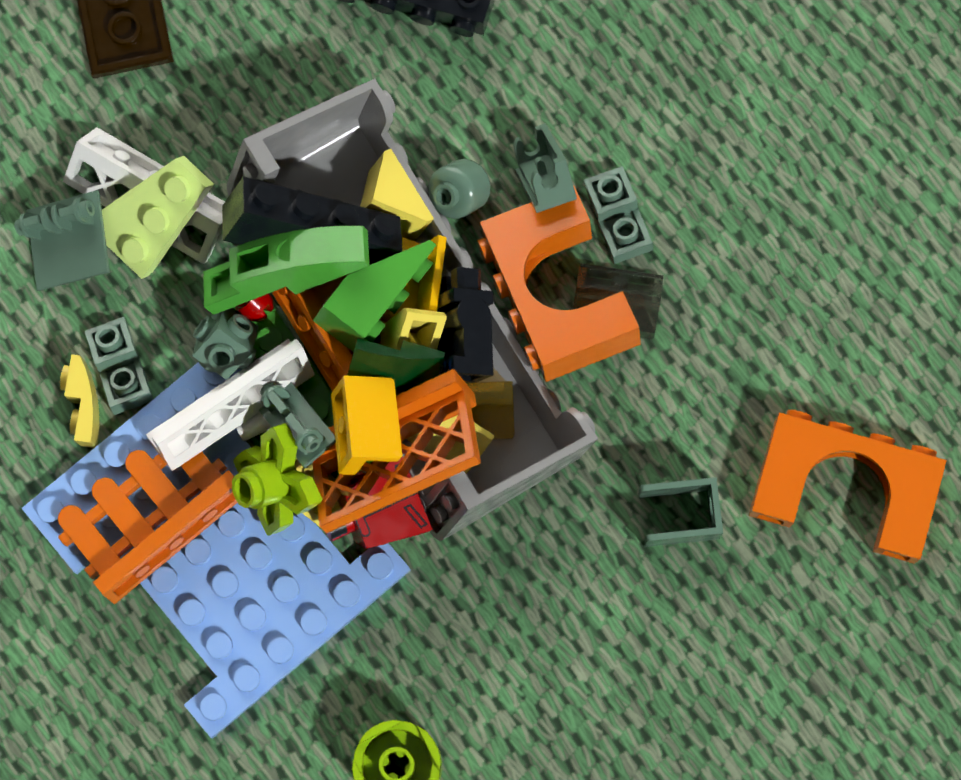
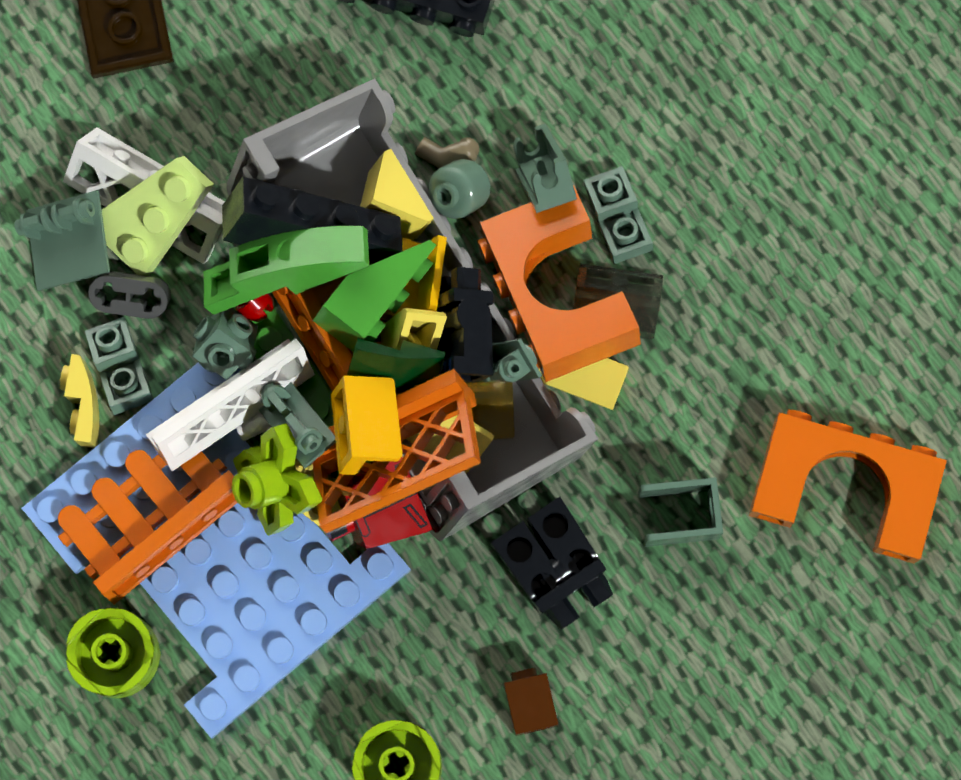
(88, 653): none -> lime brick
(128, 304): none -> dark grey beam
(439, 156): none -> dark tan arm
(513, 362): none -> sand green hinge
(530, 702): none -> reddish brown brick
(557, 576): none -> black hips
(595, 383): none -> light yellow slope

